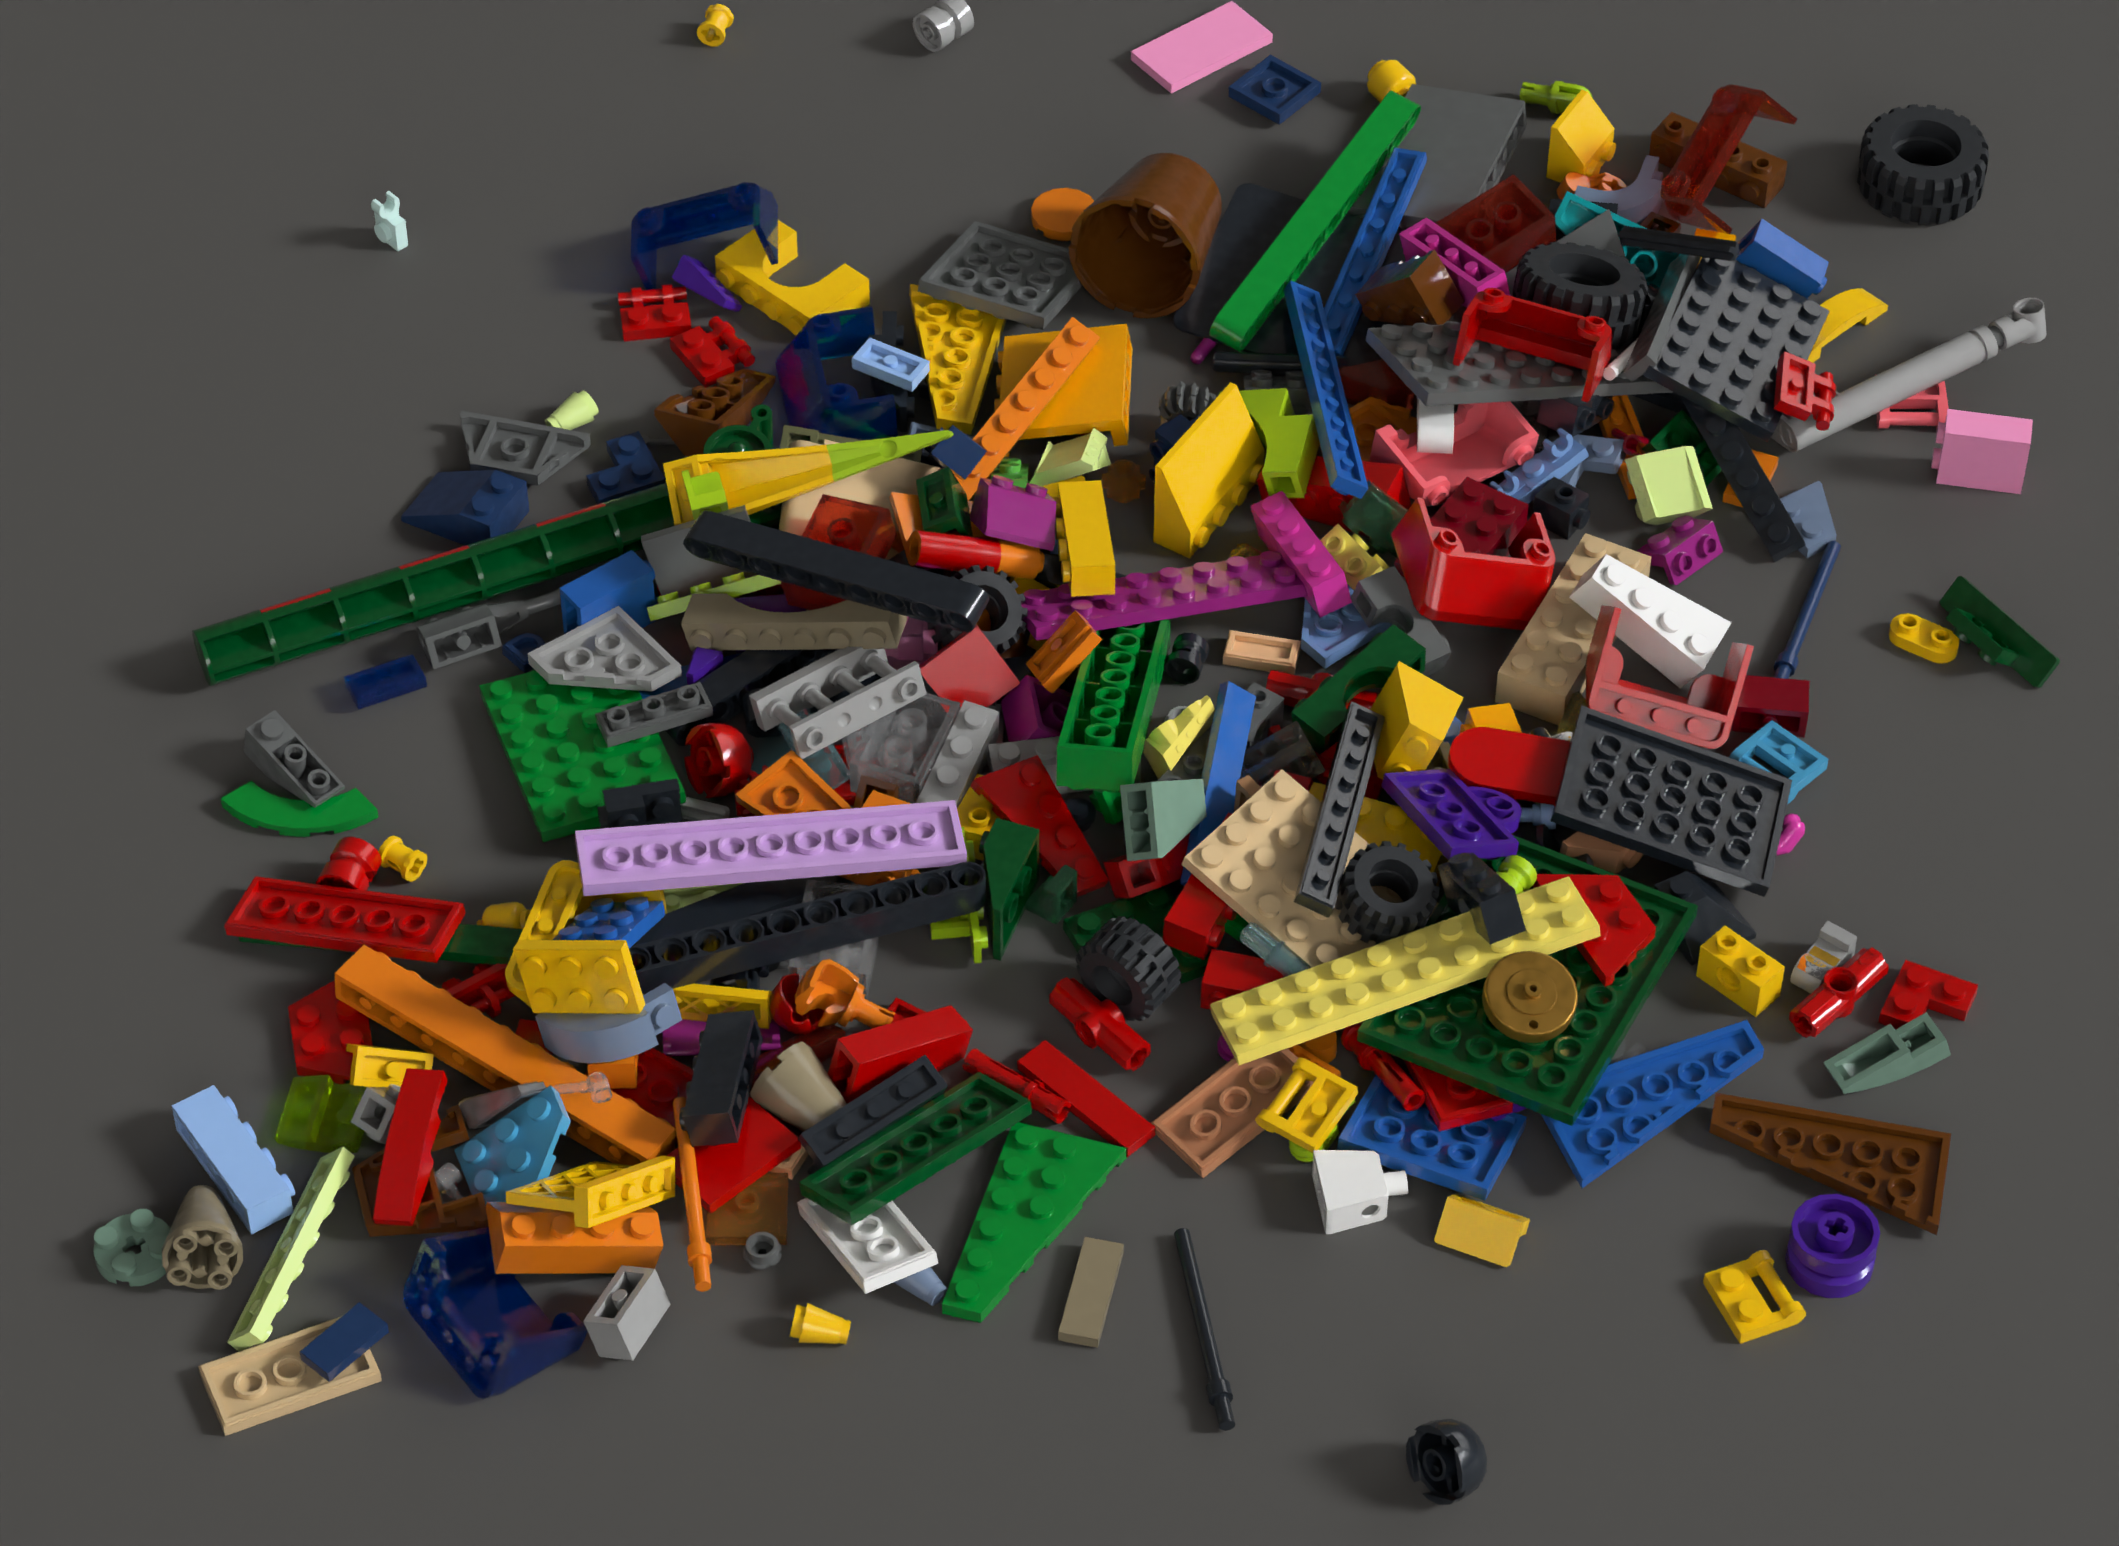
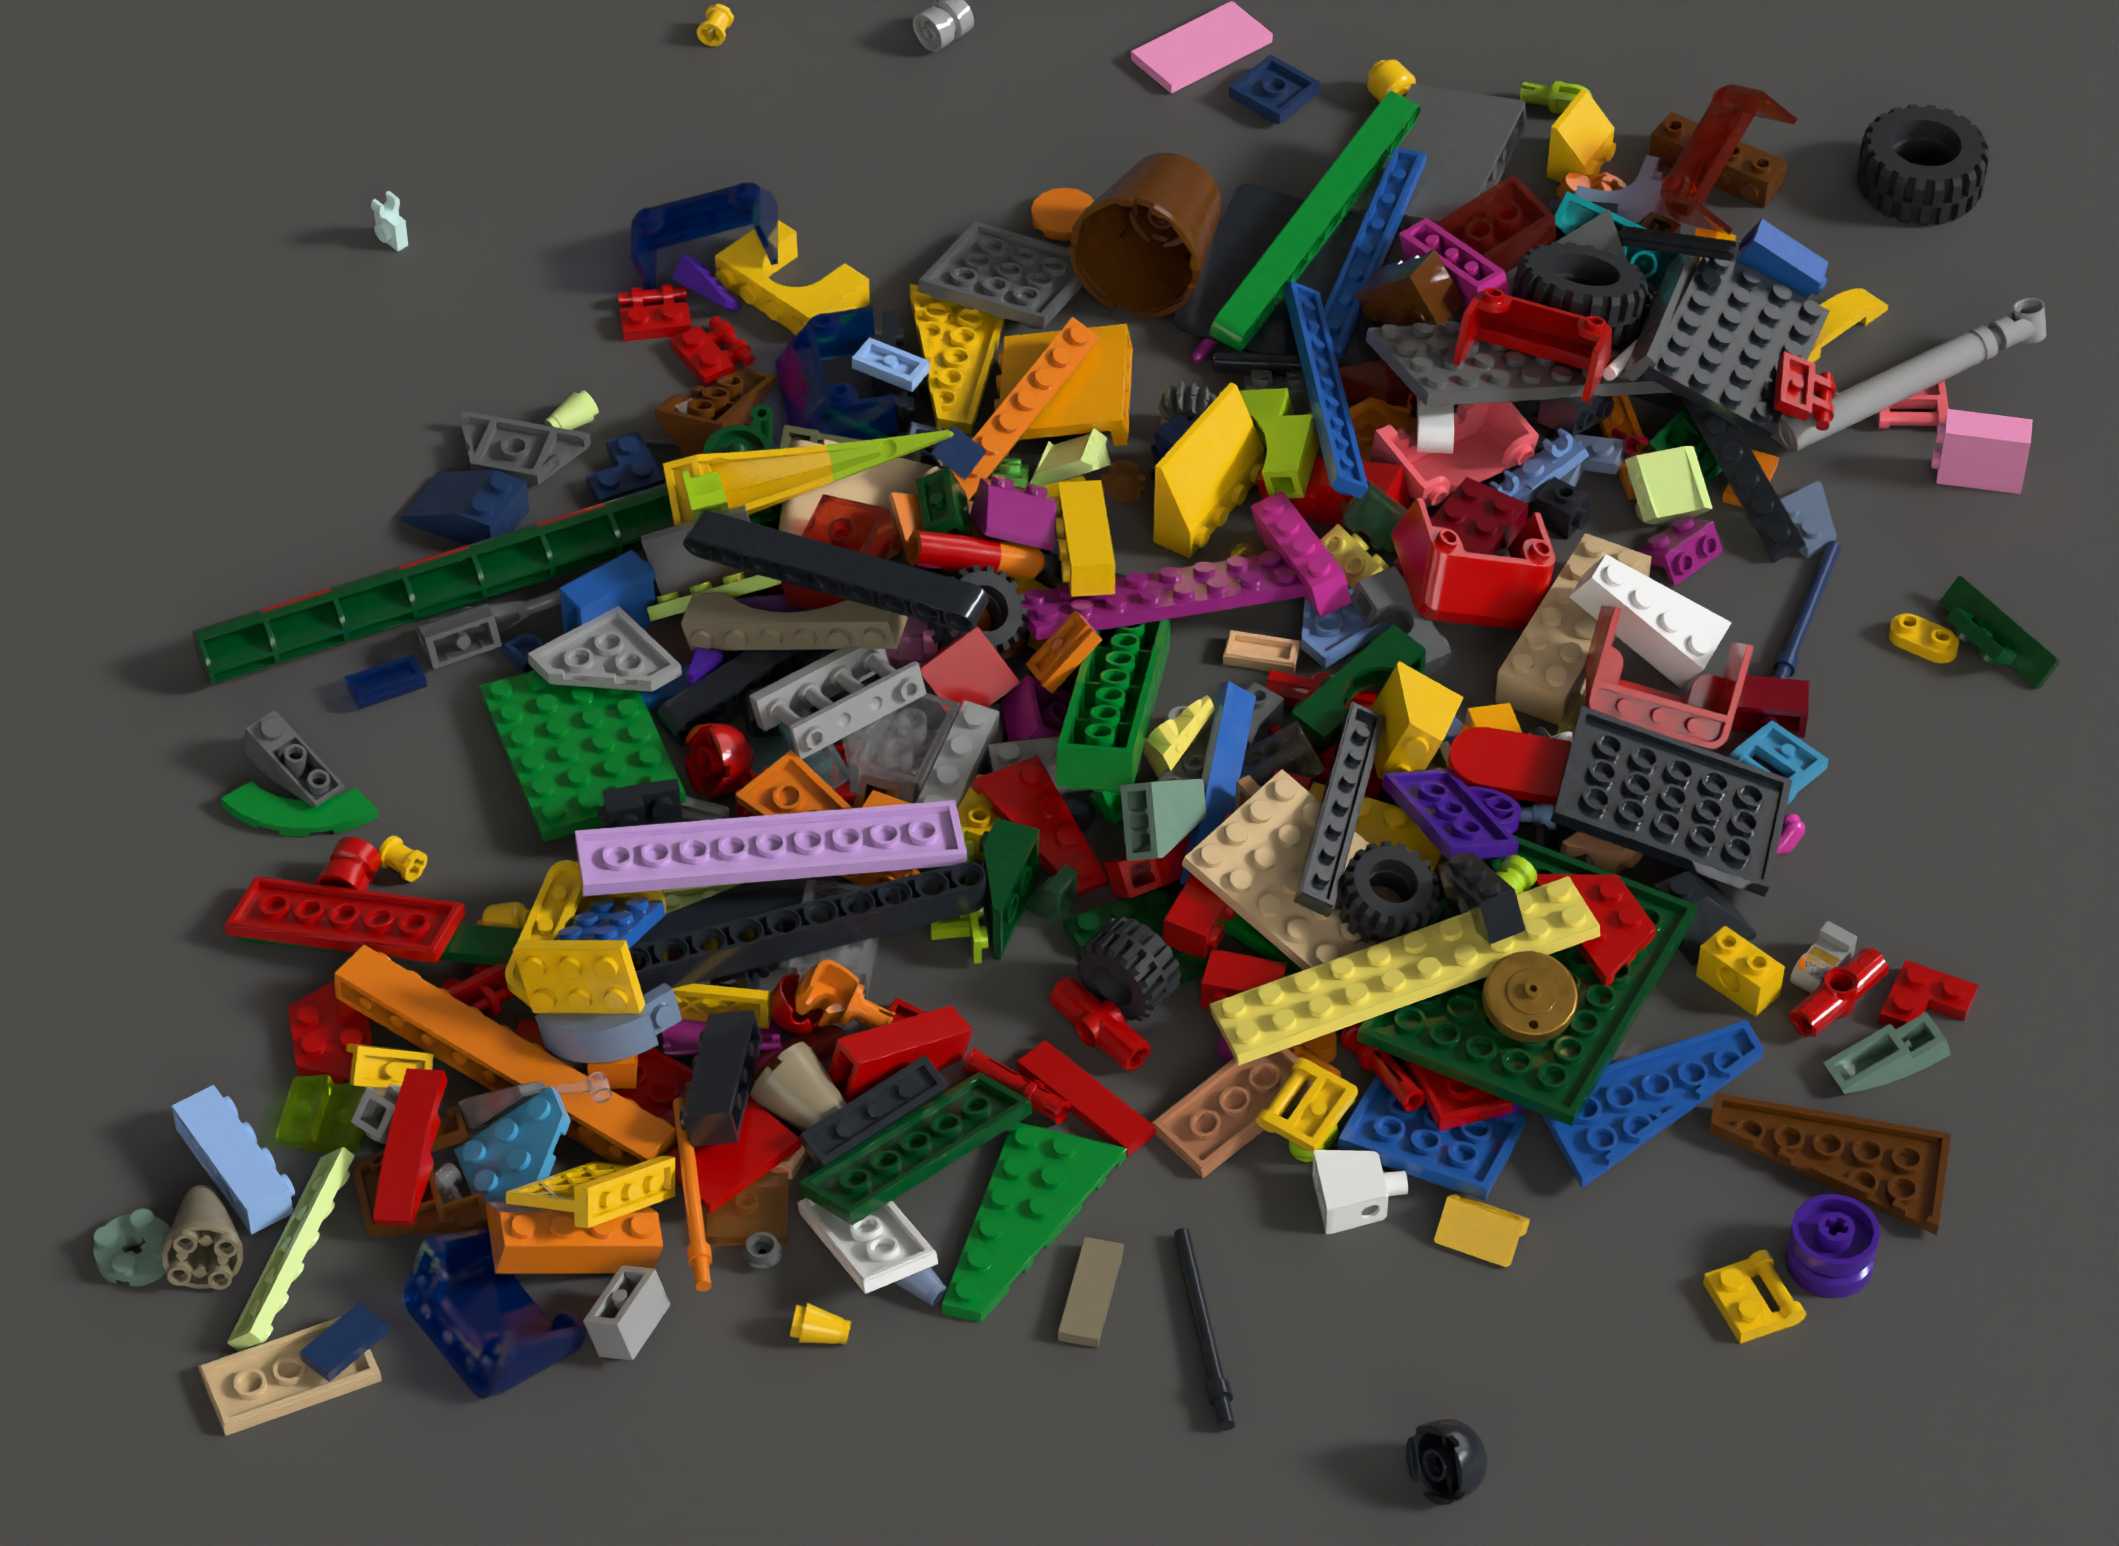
(654, 714): dark grey tile -> none
(1187, 652): black wheel -> none
(1271, 950): clear light blue axle -> none

